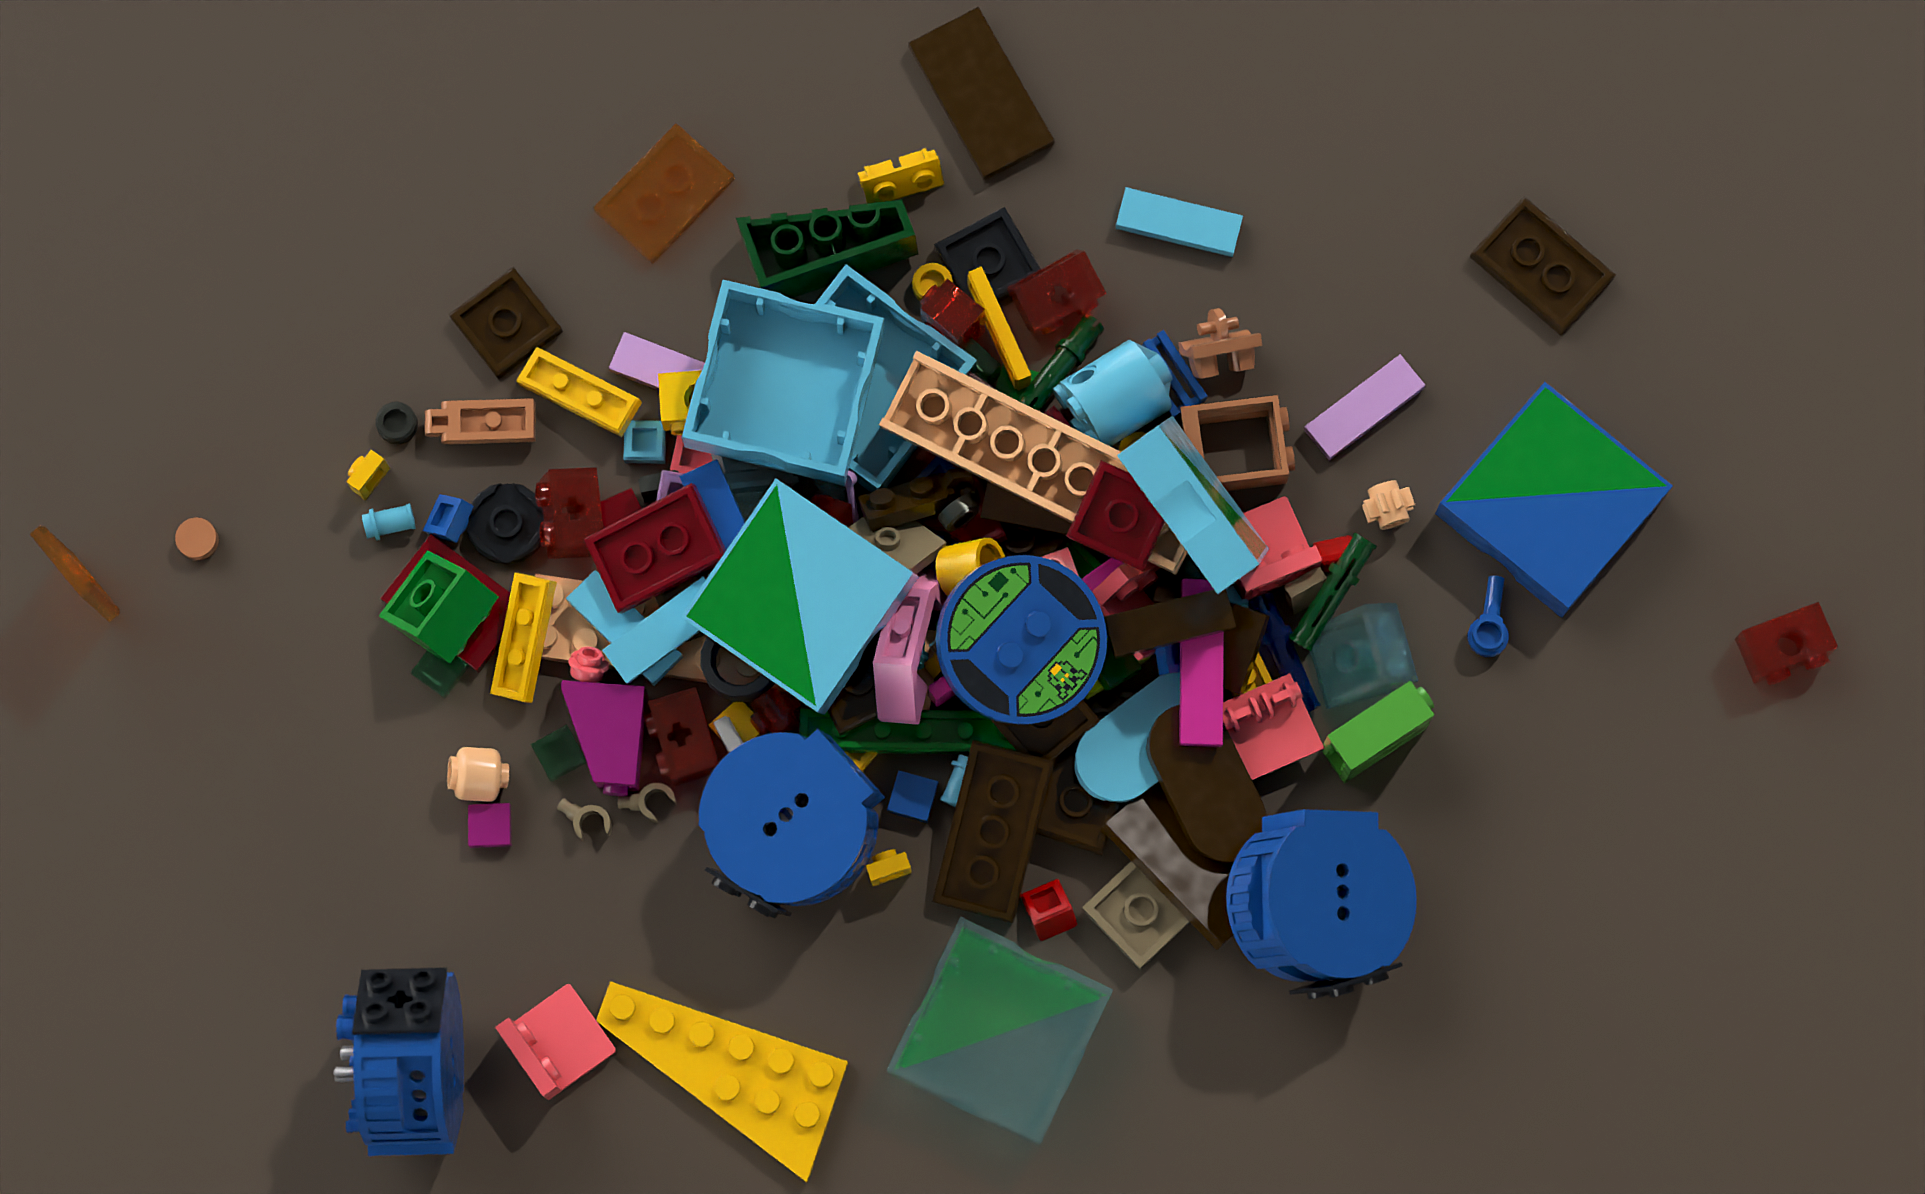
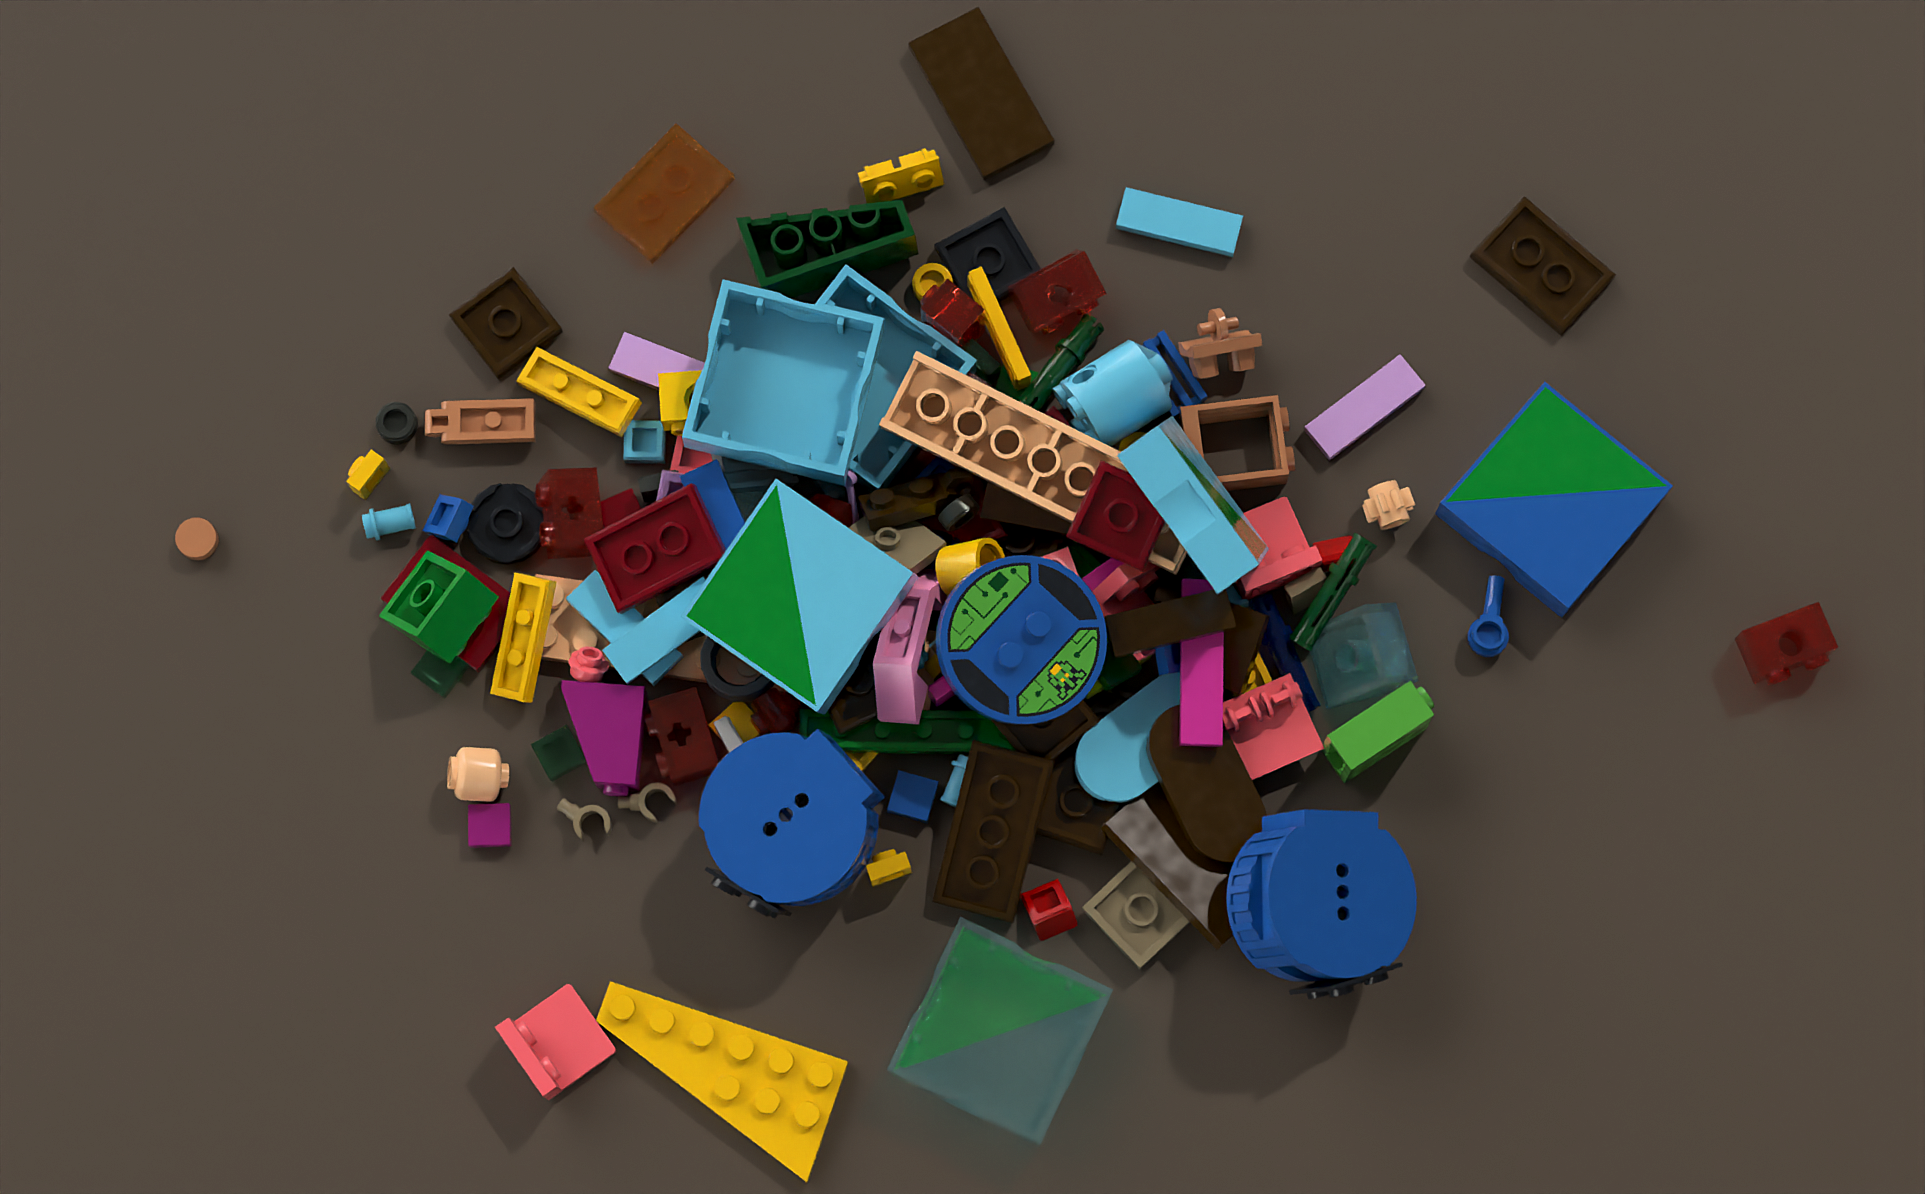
(75, 572): clear orange tile -> none
(404, 1060): blue piece -> none

